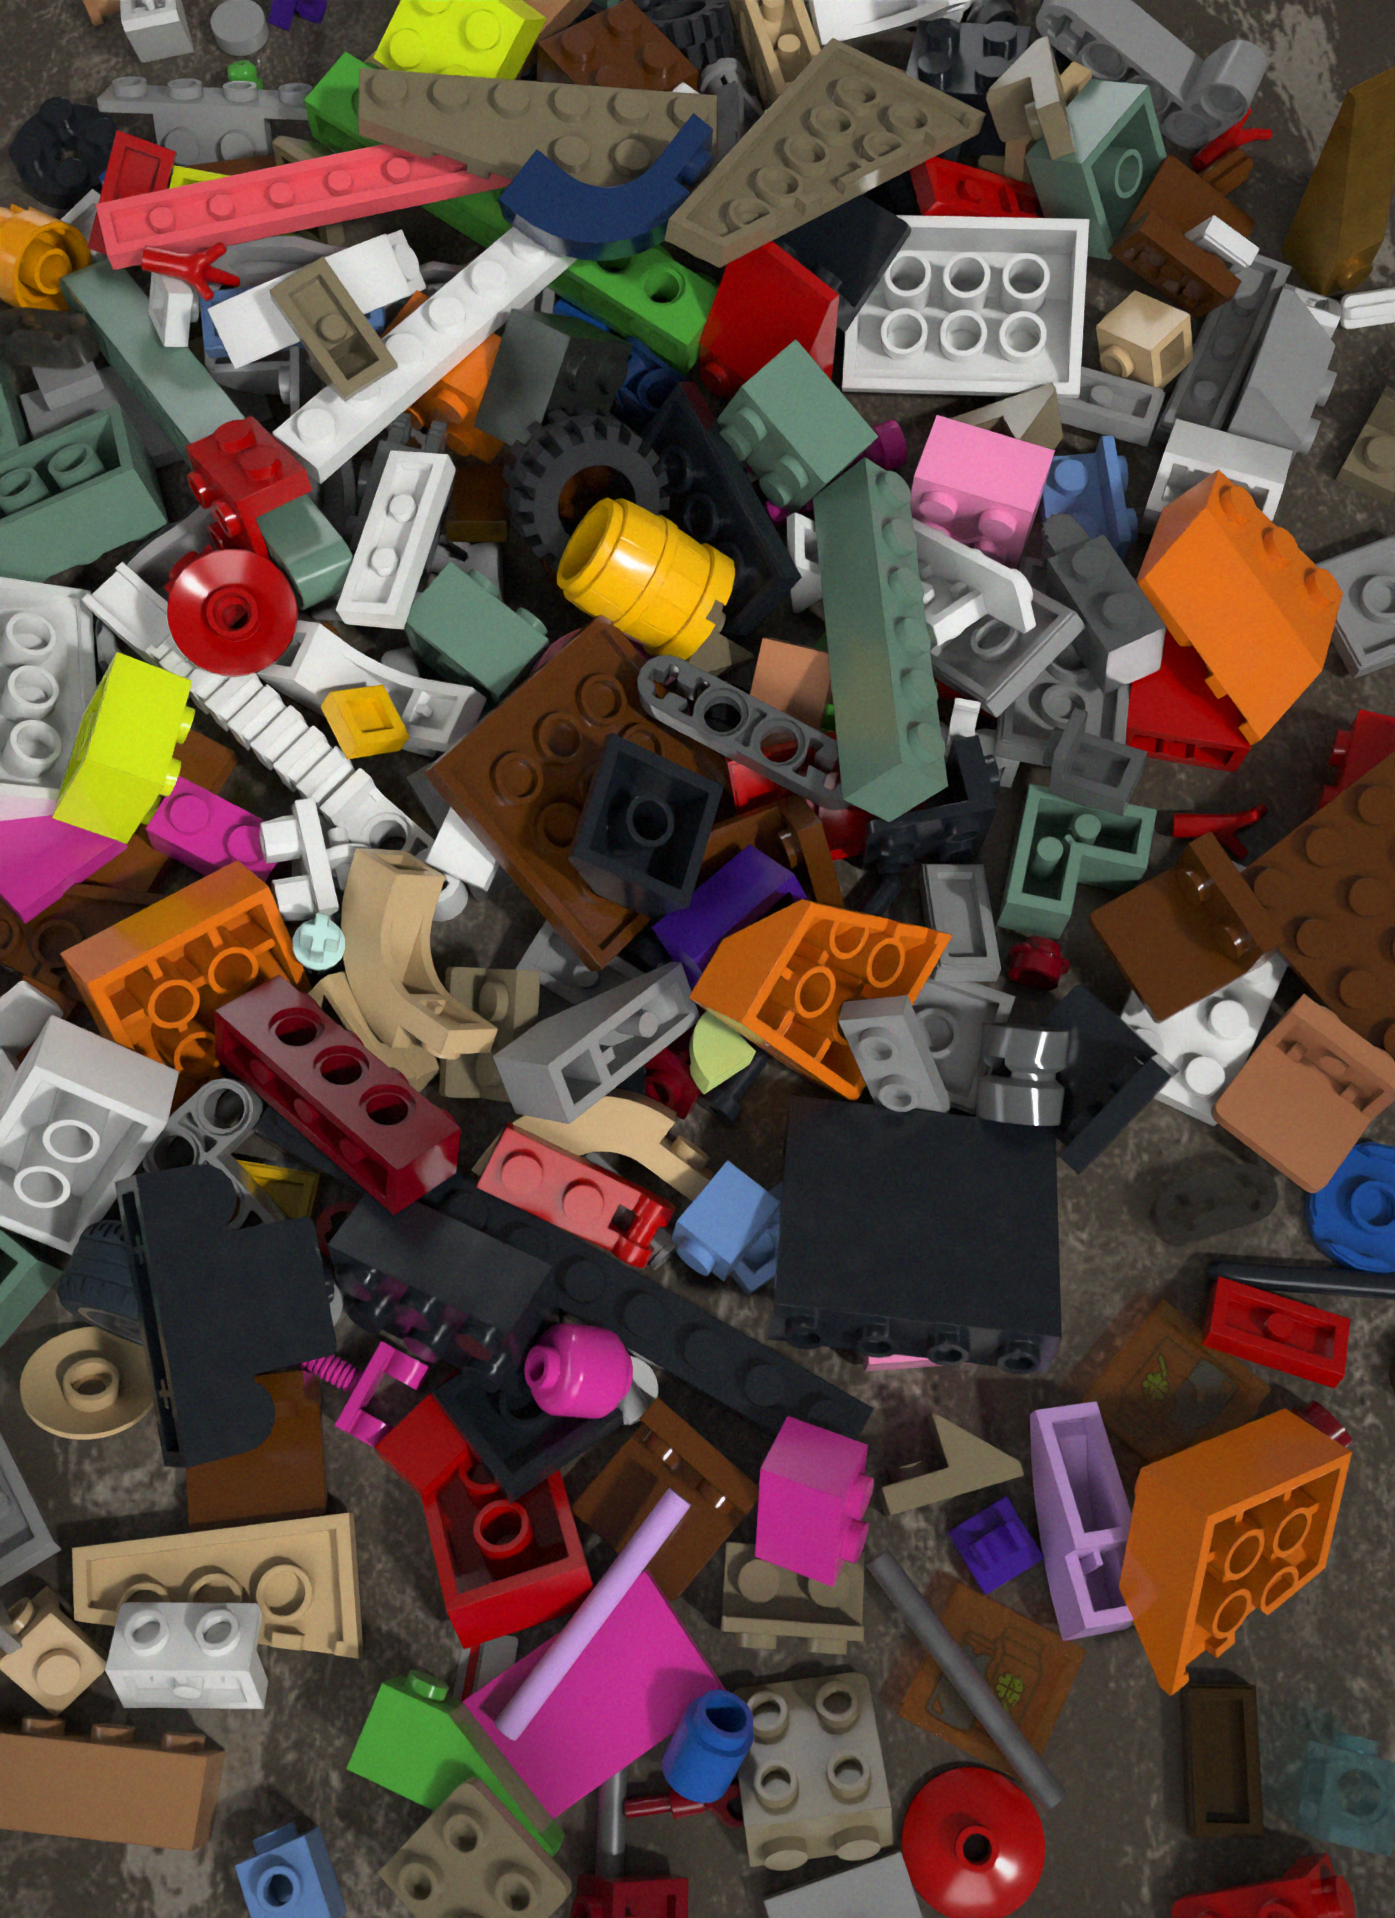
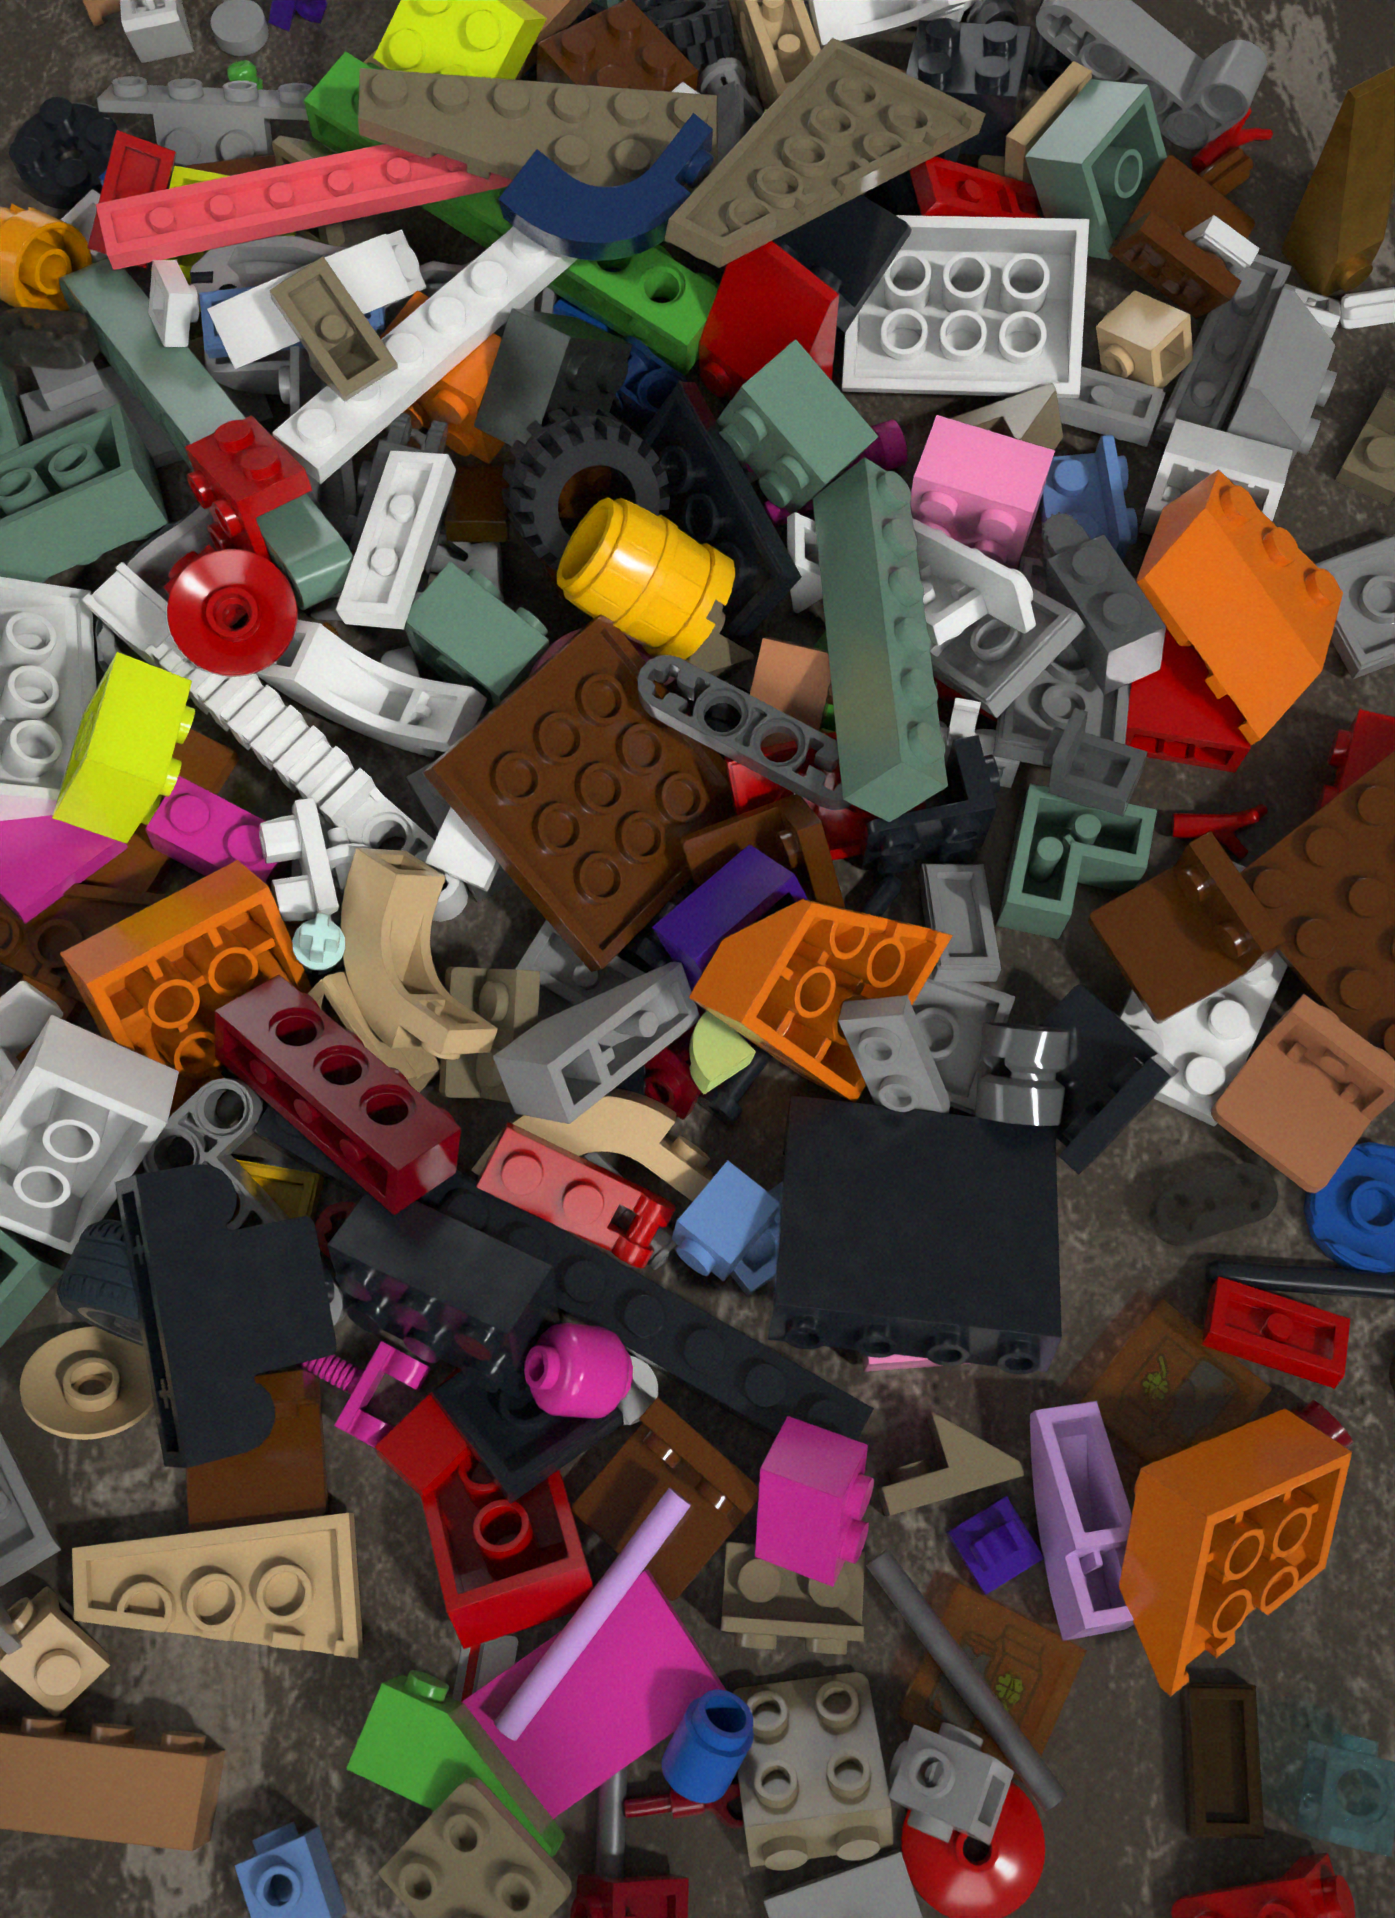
(187, 1656): white bracket -> none
(190, 267): red bar -> none
(364, 721): yellow plate -> none
(643, 829): black slope -> none
(949, 1783): none -> light grey brick
(1032, 101): dark tan slope -> none
(1037, 963): dark red plate -> none

